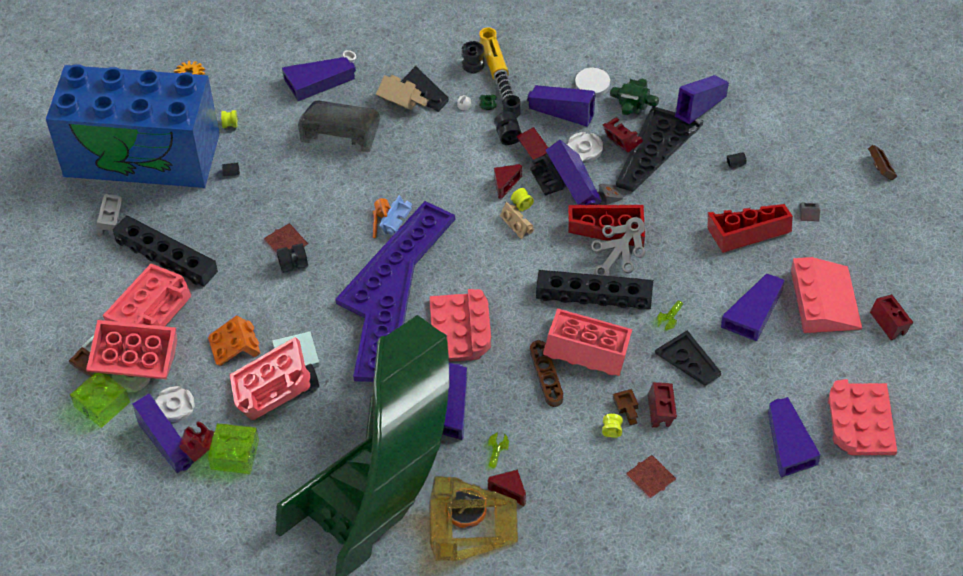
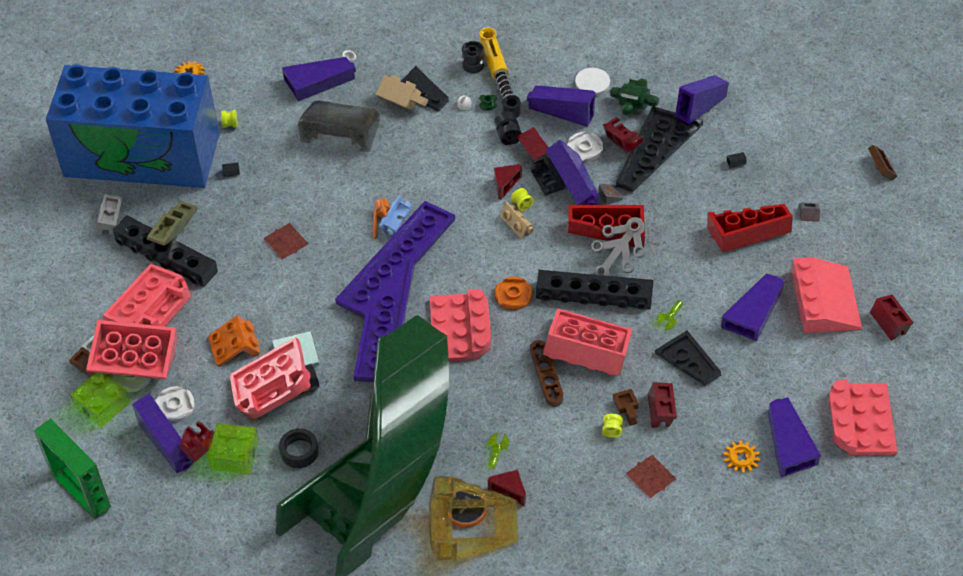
(69, 465): none -> green window
(172, 223): none -> olive slope
(285, 258): black wheel -> none
(303, 460): none -> black tyre
(456, 403): dark purple slope -> none
(513, 293): none -> orange tile
(739, 449): none -> light orange gear

